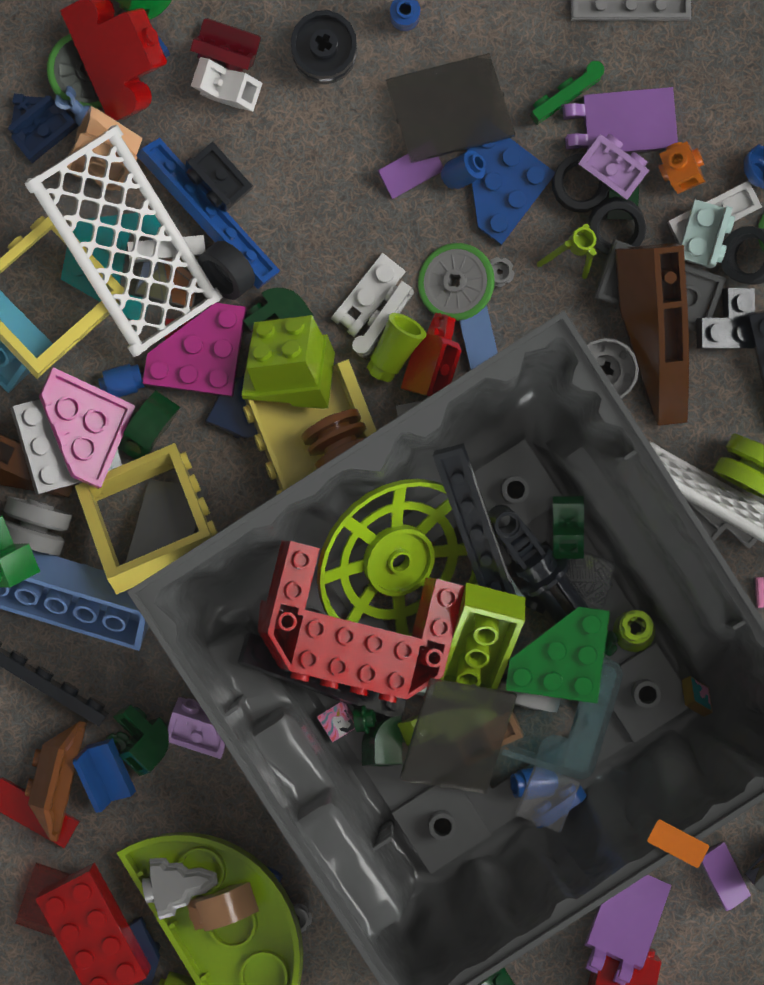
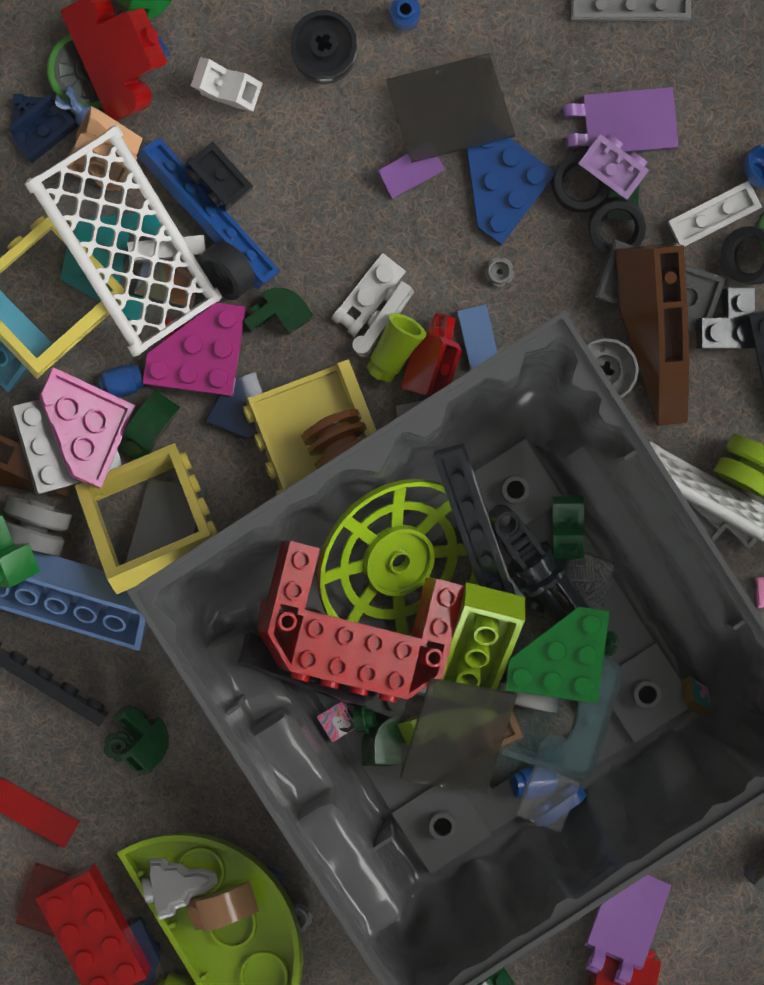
(54, 778): dark orange wedge -> none
(103, 774): blue panel -> none
(193, 730): lavender bracket -> none
(226, 44): dark red bracket -> none
(289, 363): lime piece -> none
(463, 170): blue brick -> none
(475, 281): light grey wheel -> none
(567, 92): green plate -> none
(580, 244): lime plant -> none
(629, 641): lime plant -> none
(678, 843): orange sticker -> none
(681, 166): orange brick -> none
(706, 233): light aqua bracket -> none
(725, 876): medium lavender slope -> none

